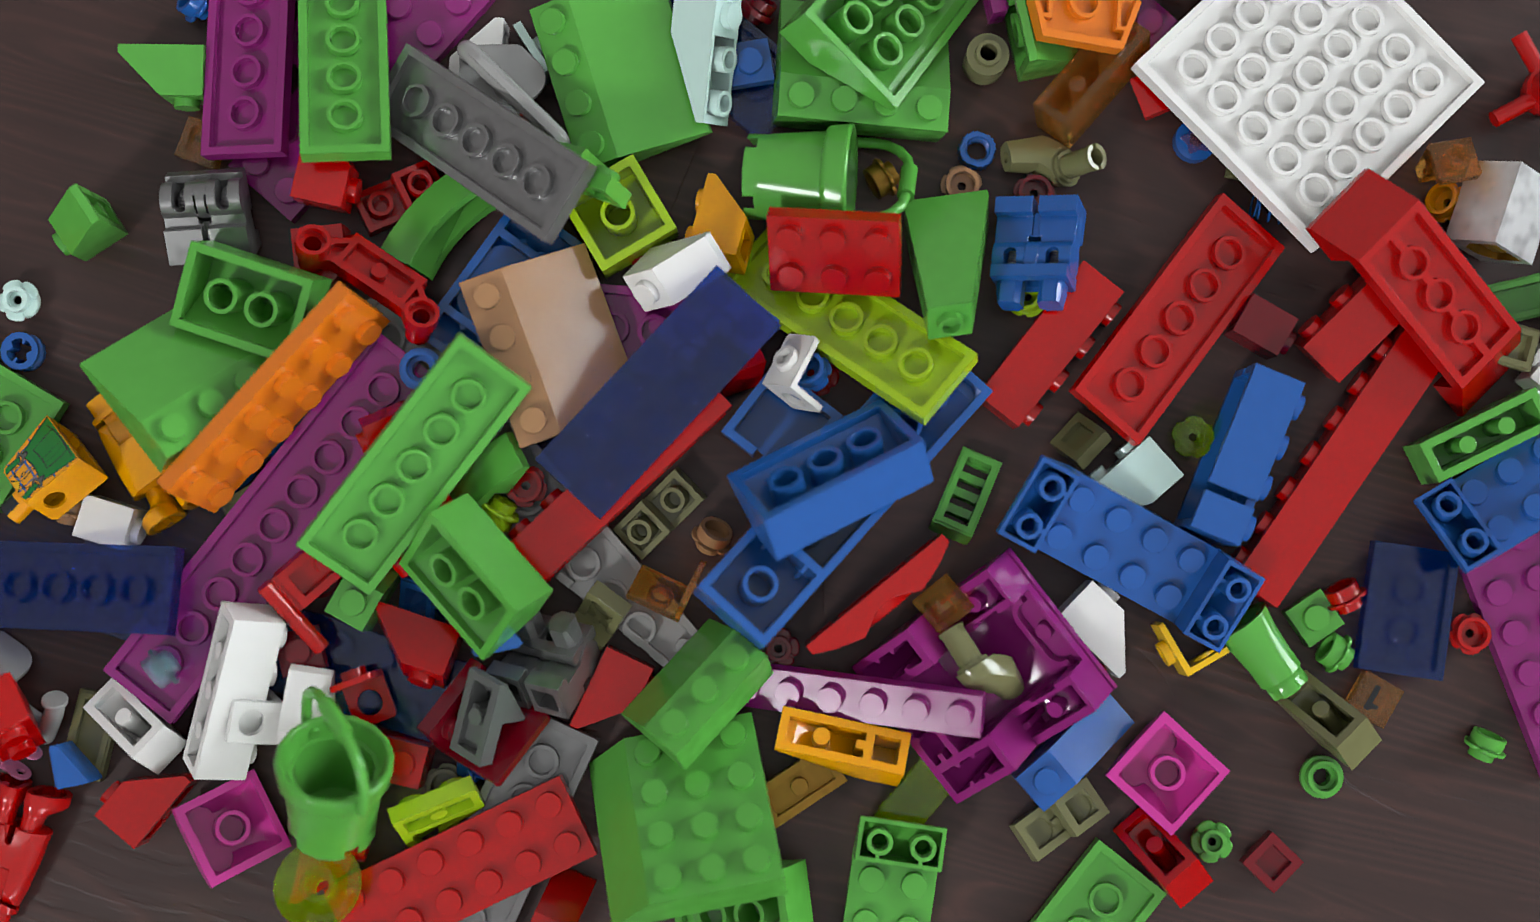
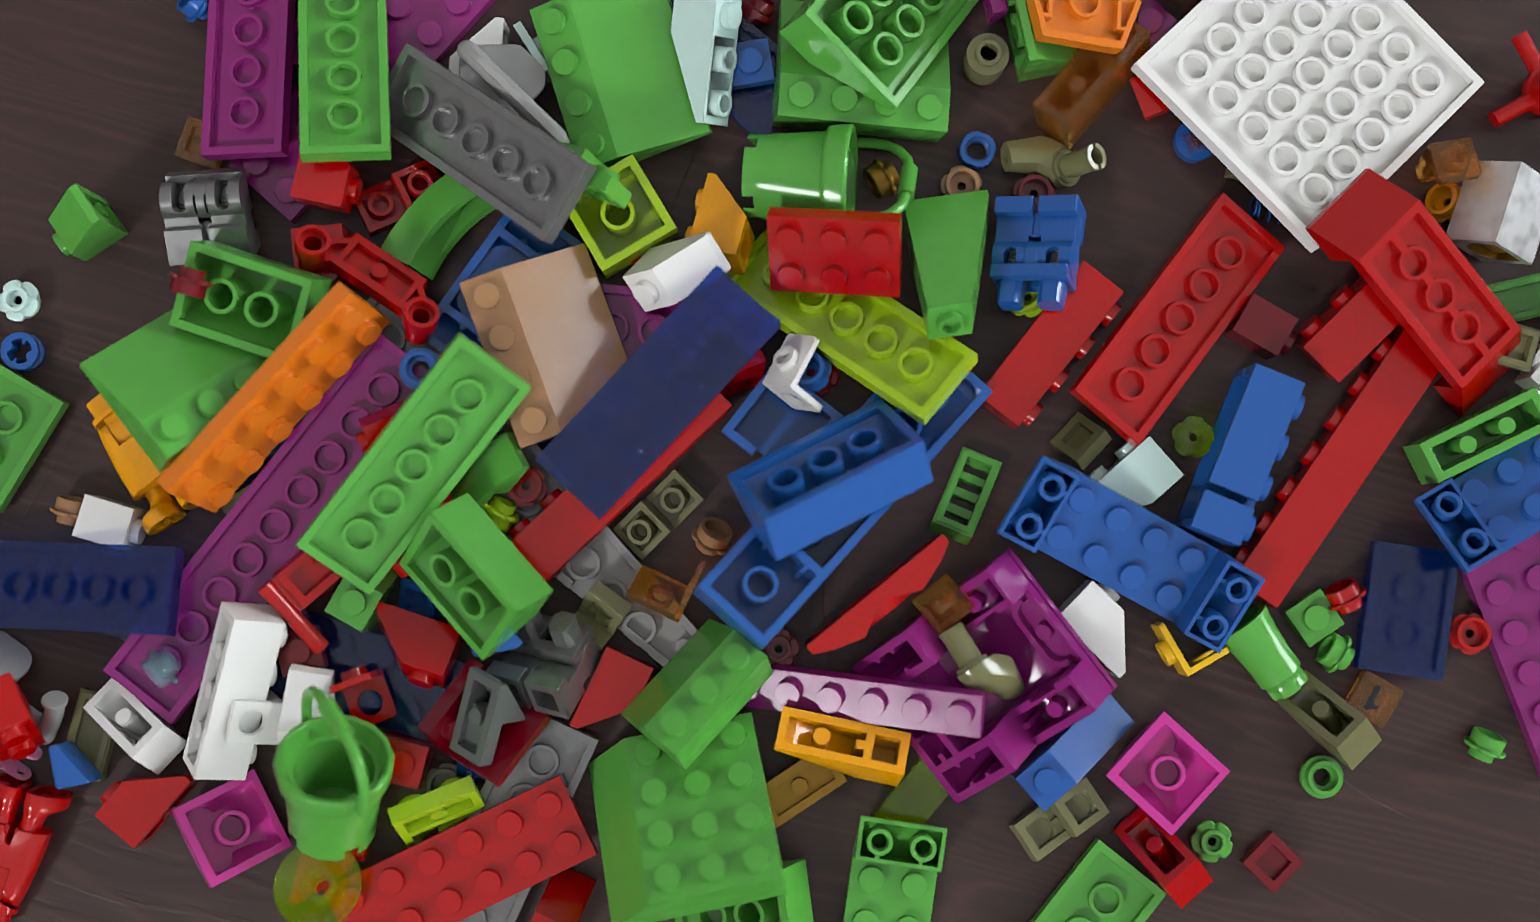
(50, 473): light orange torso -> none
(171, 70): bright green slope -> none
(189, 282): none -> dark red plate

